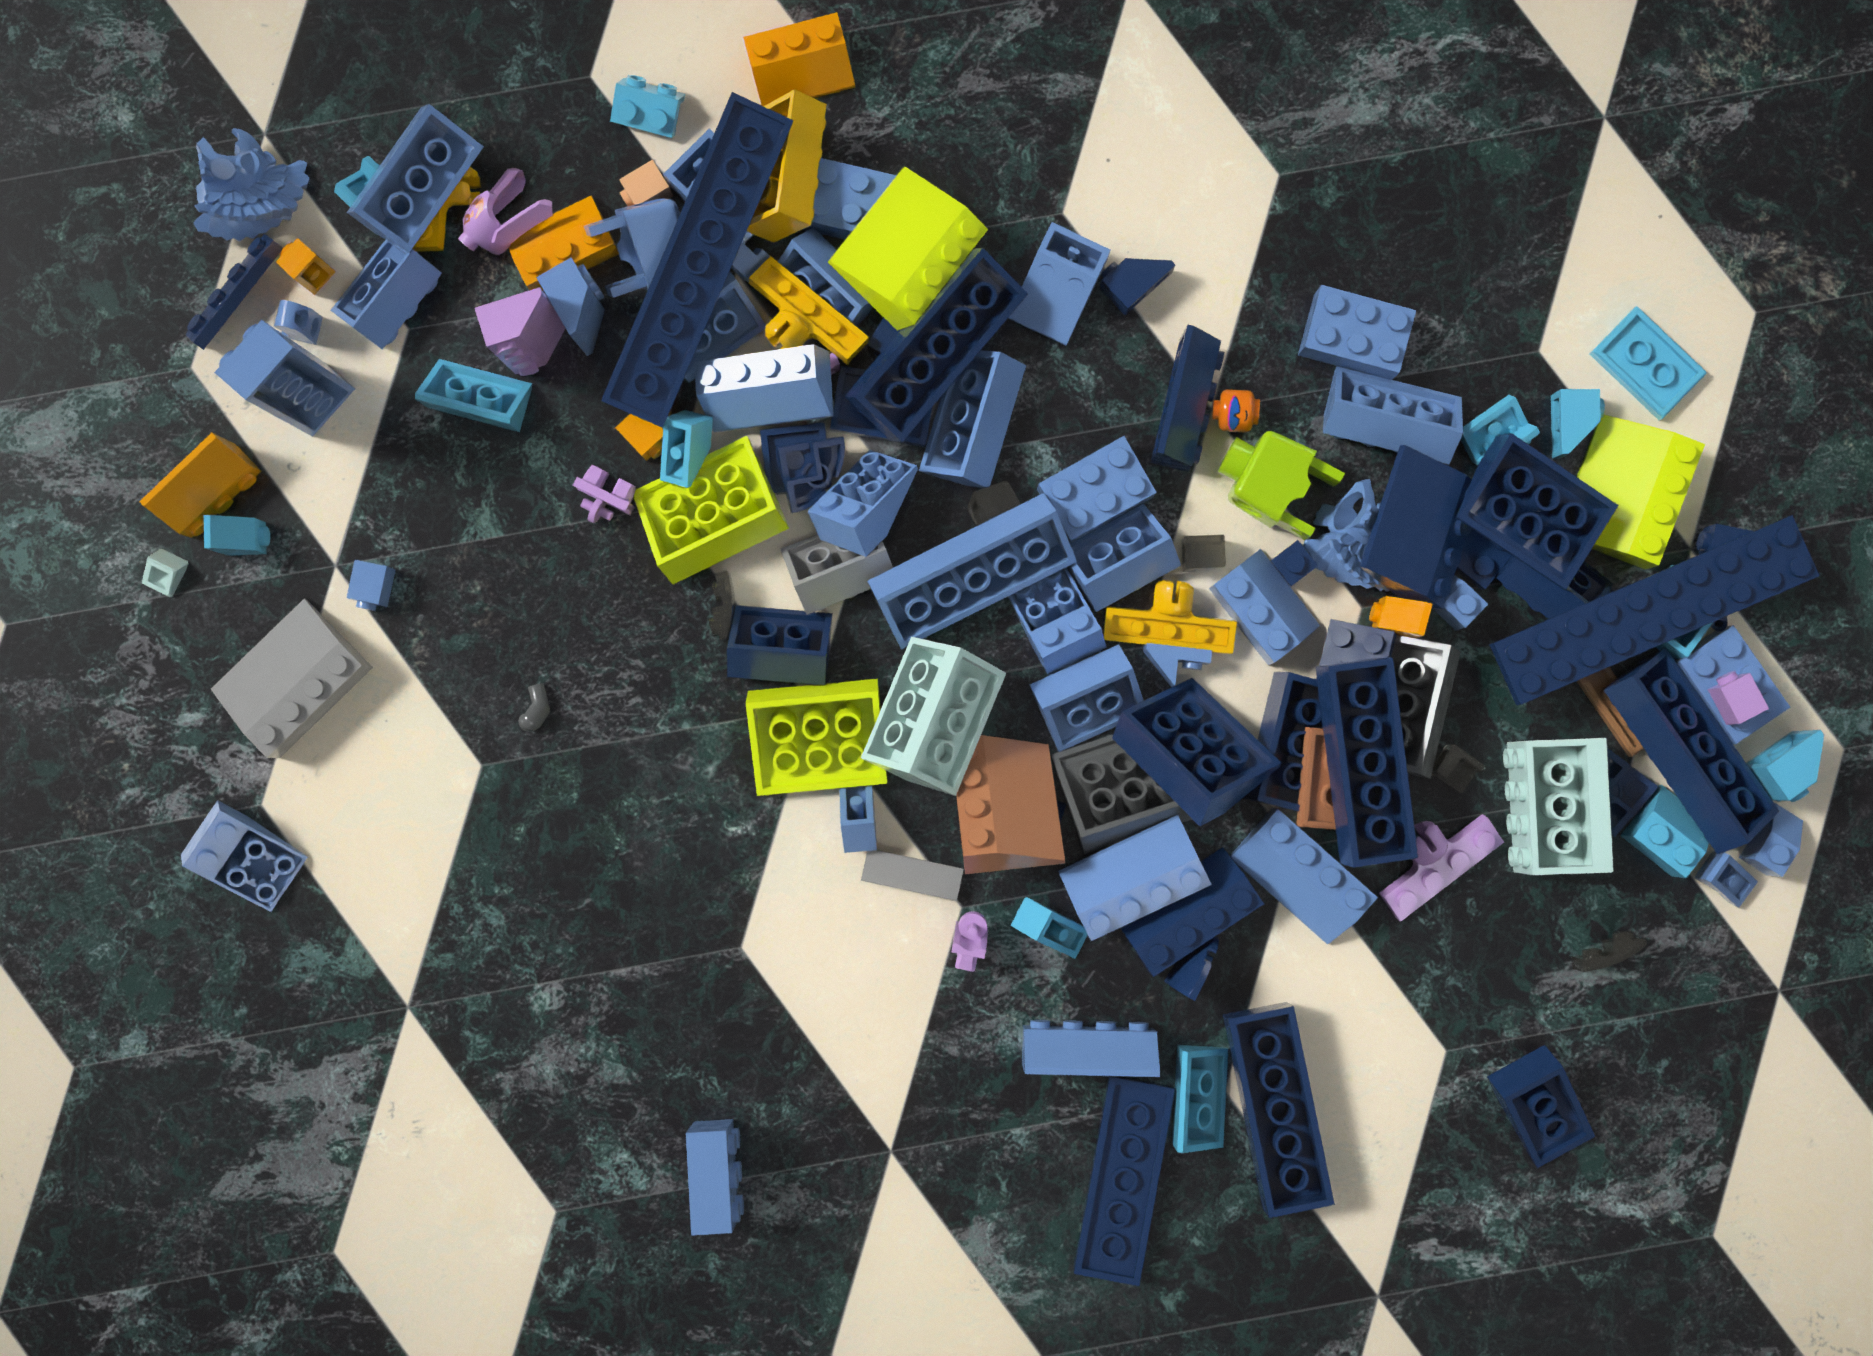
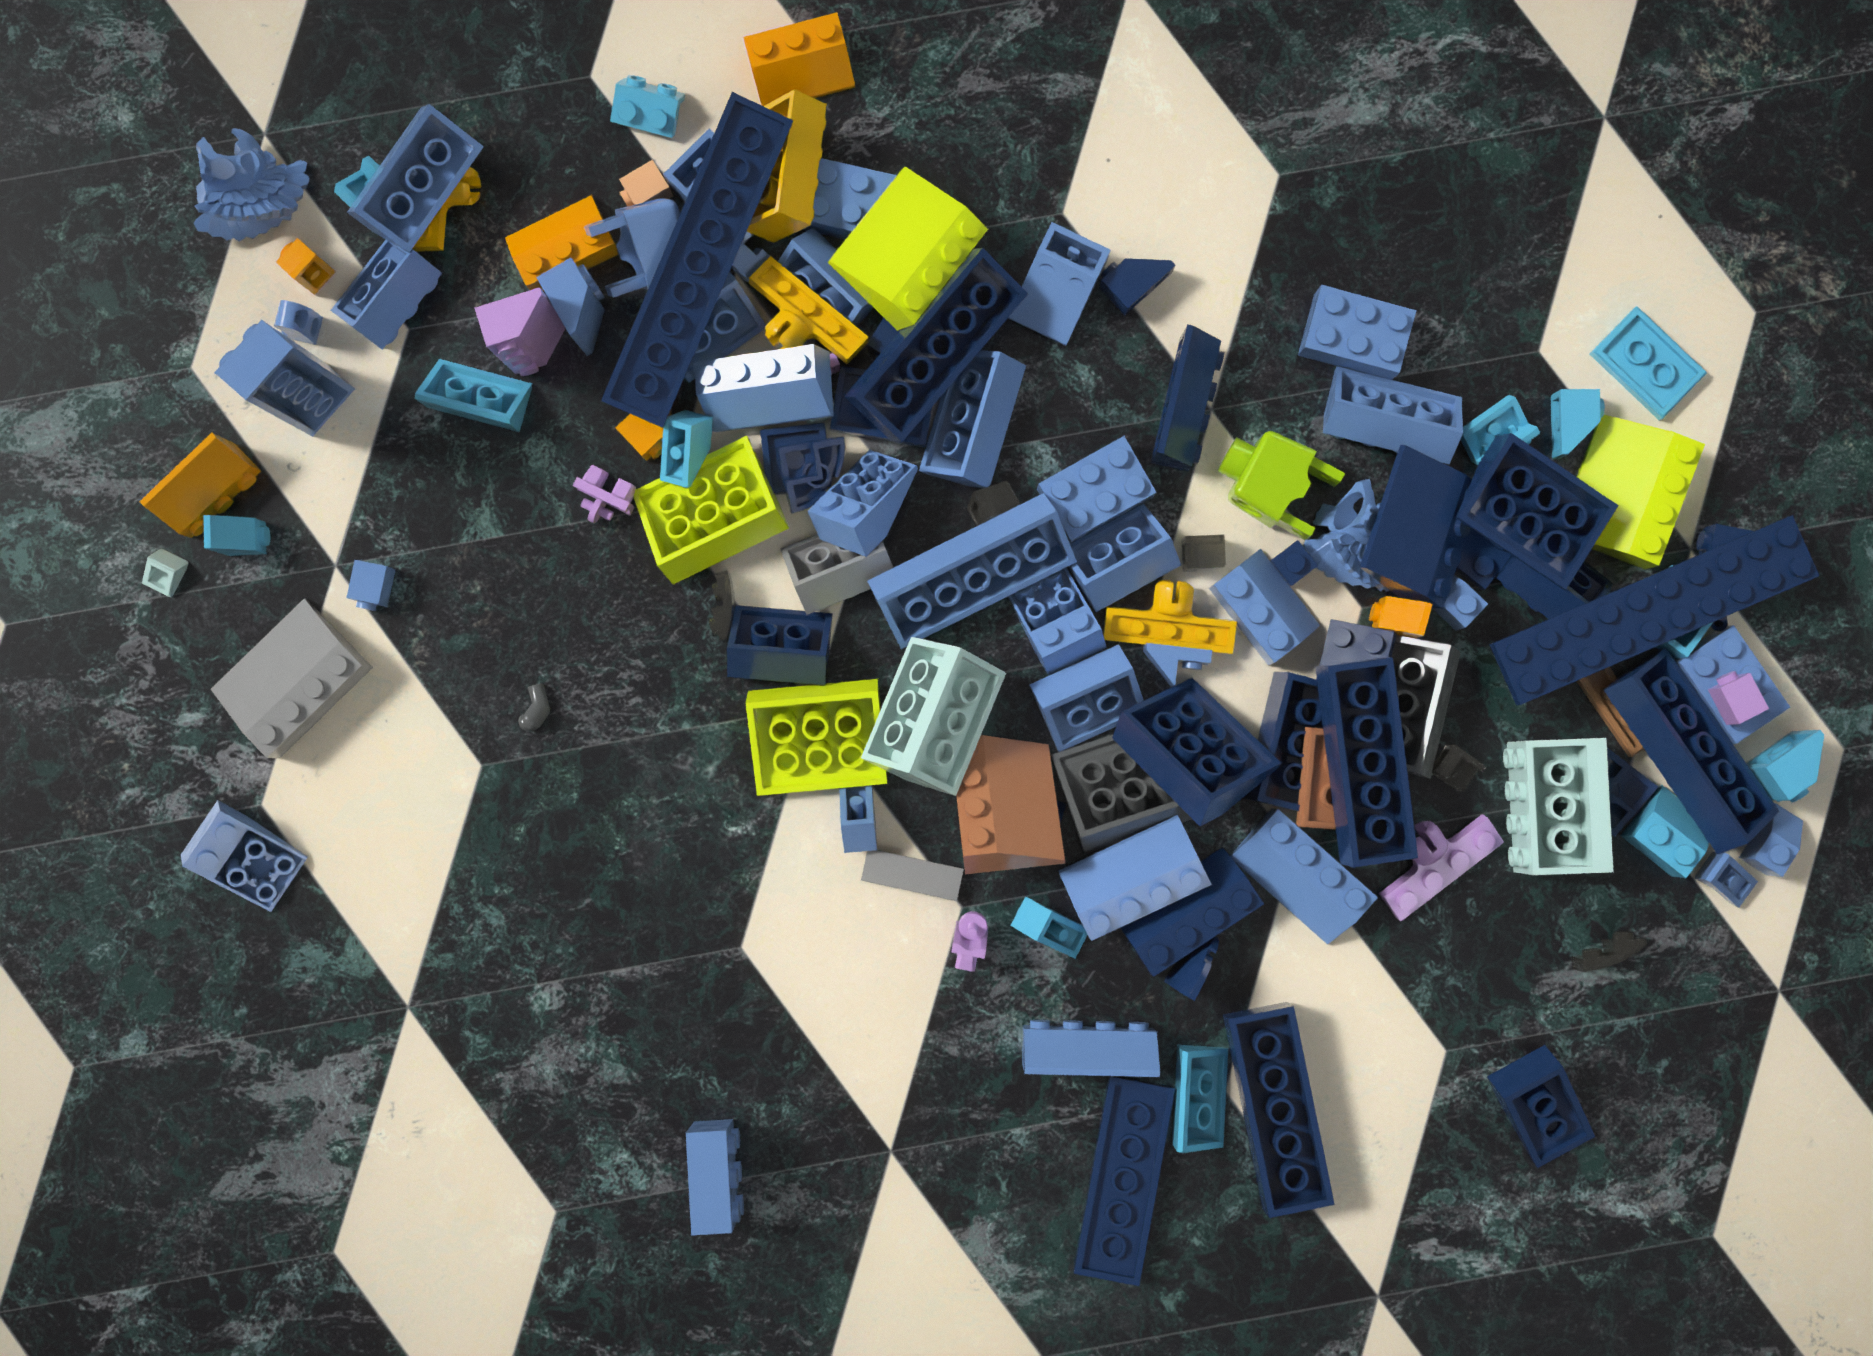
(240, 281): dark blue plate -> none
(485, 230): lavender piece -> none
(1236, 410): orange head -> none

